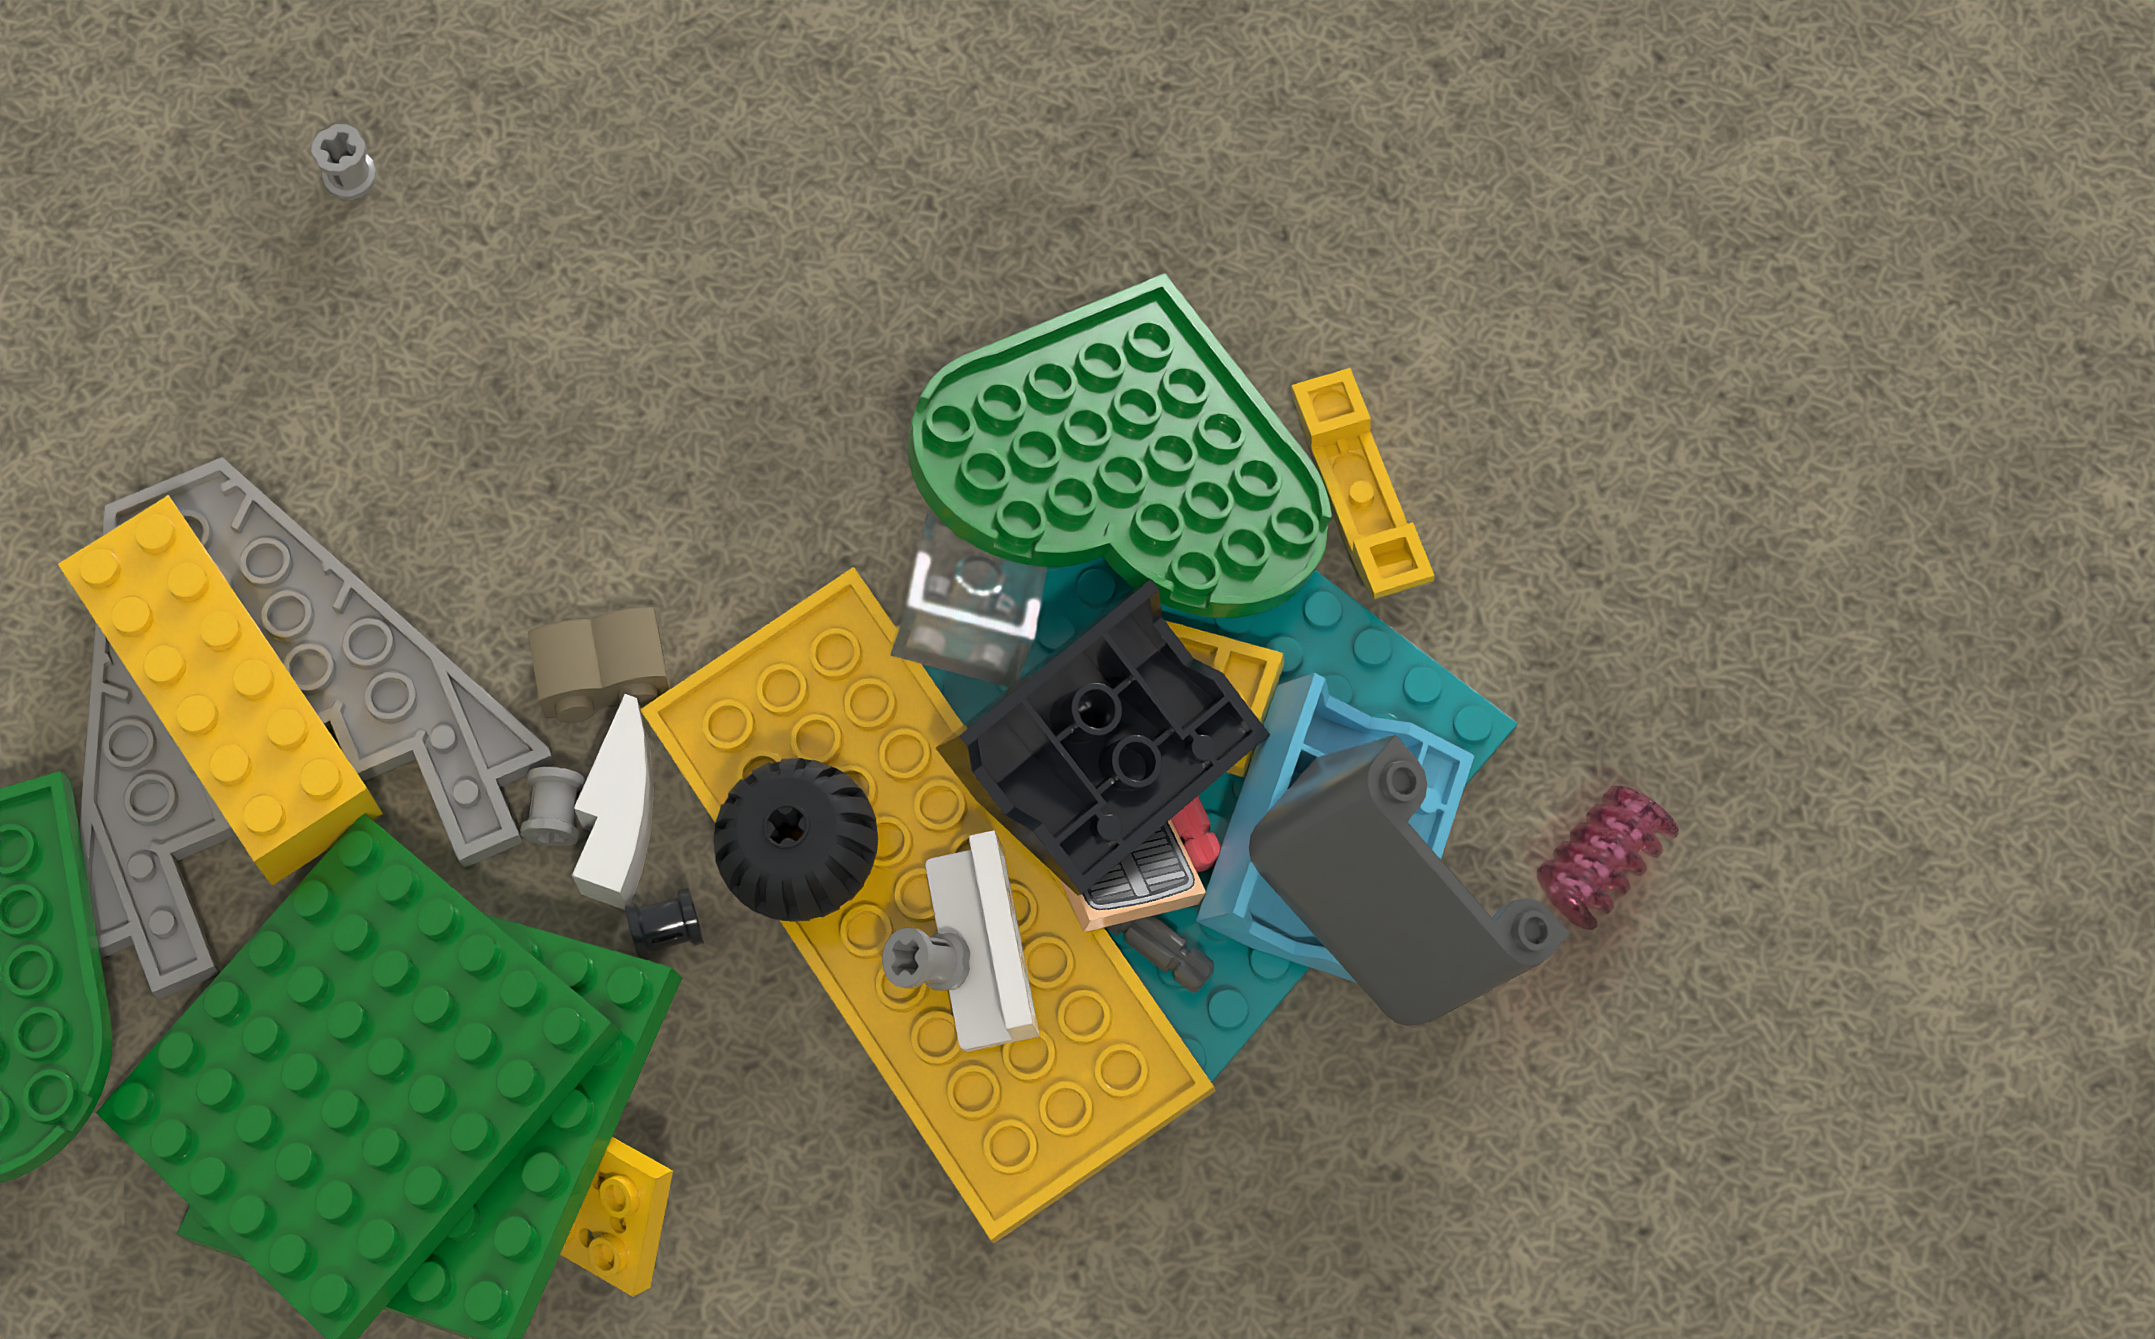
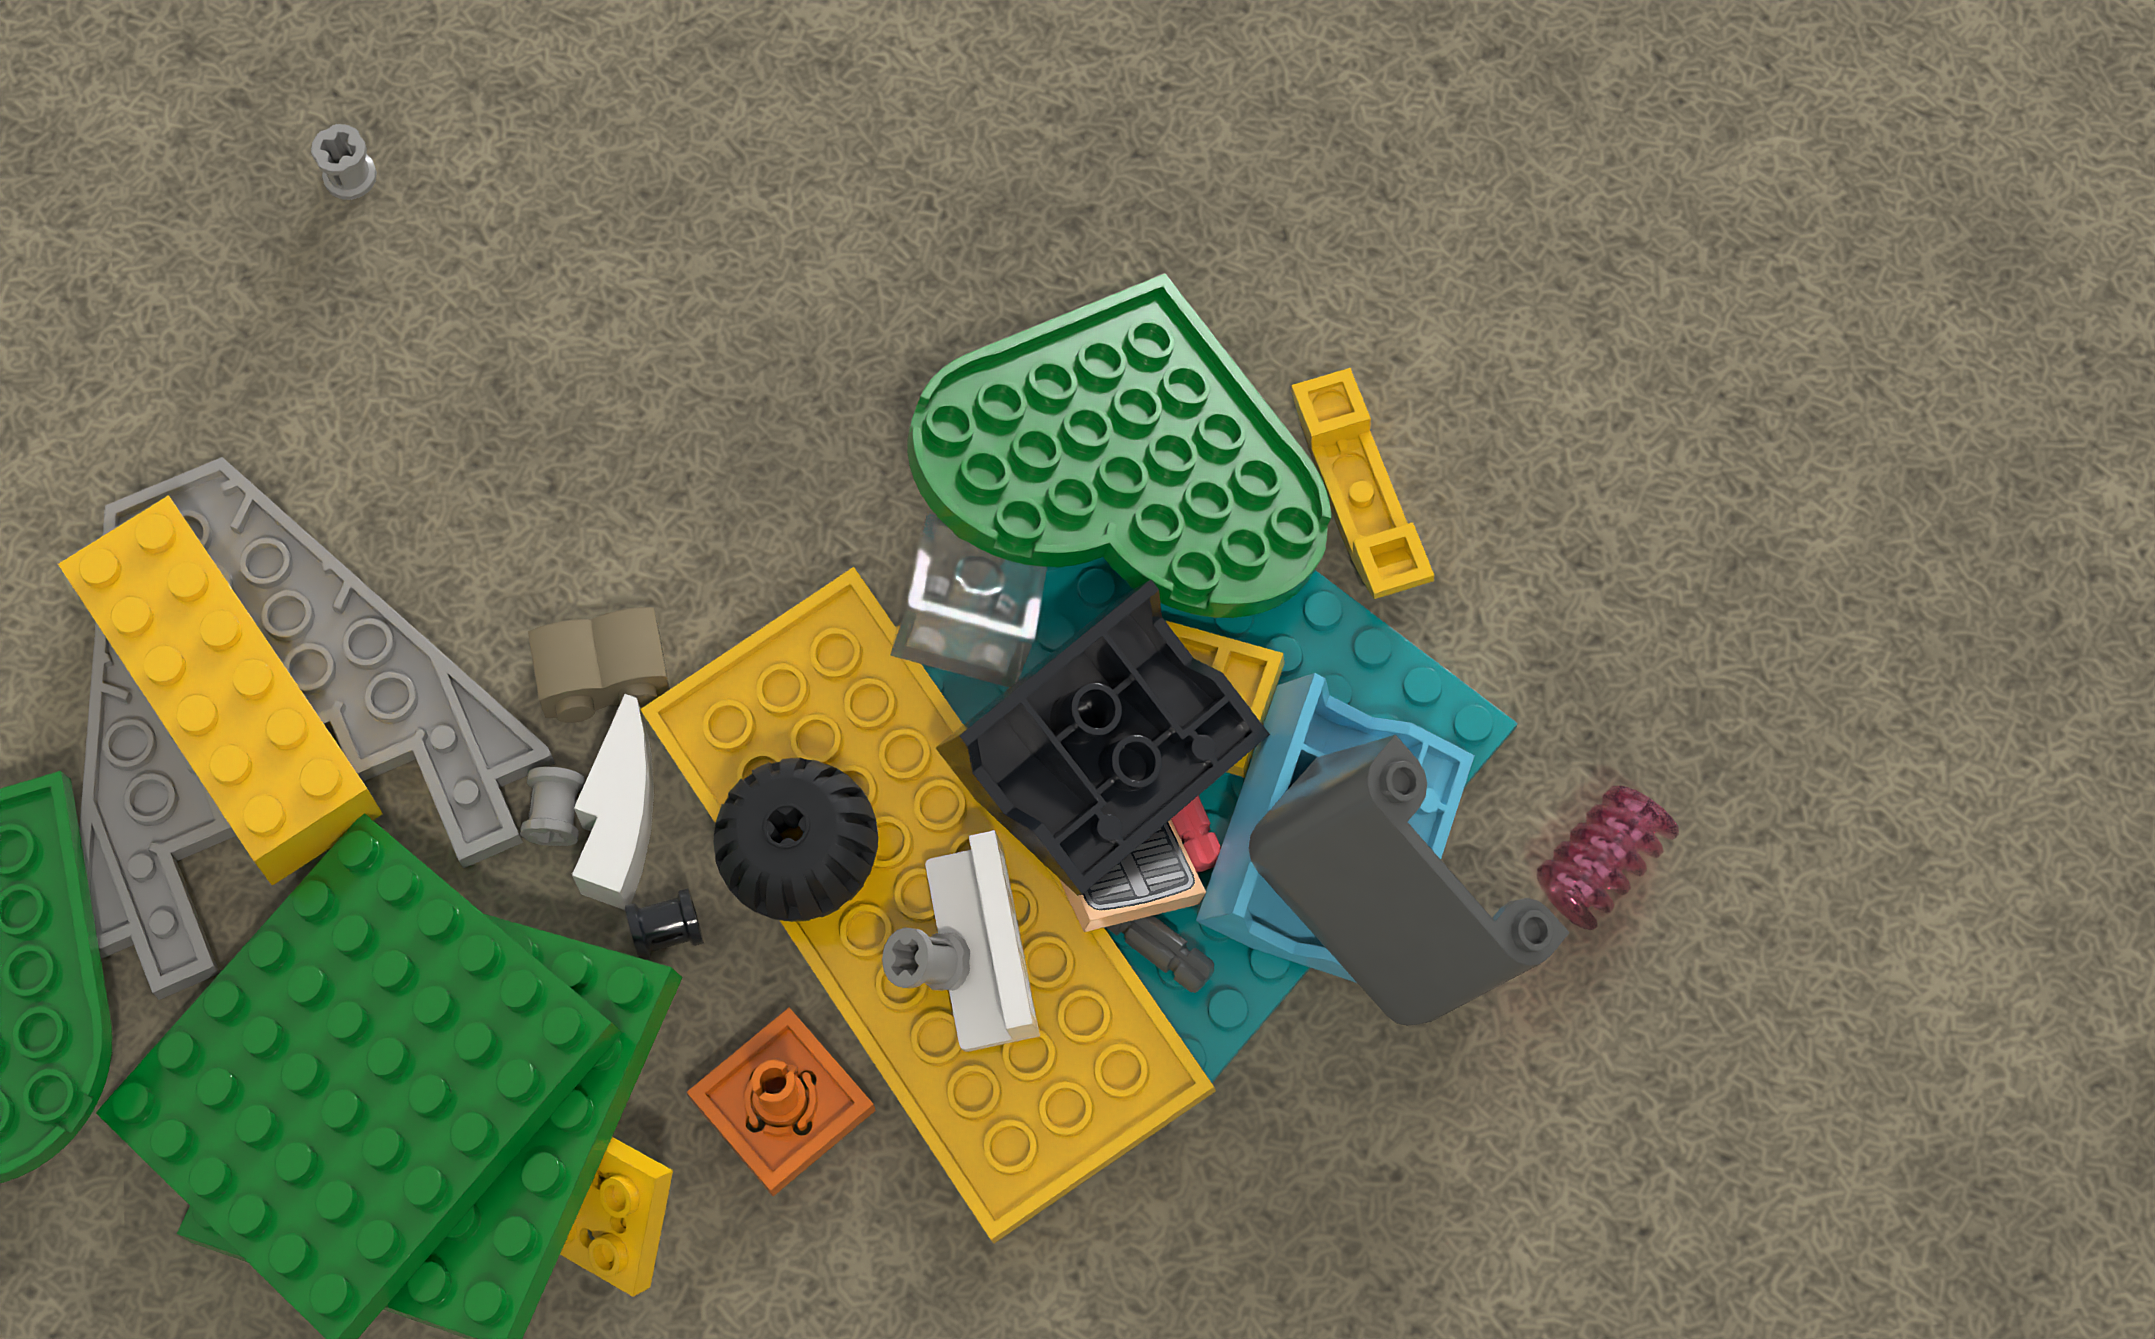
(766, 1083): none -> orange plate

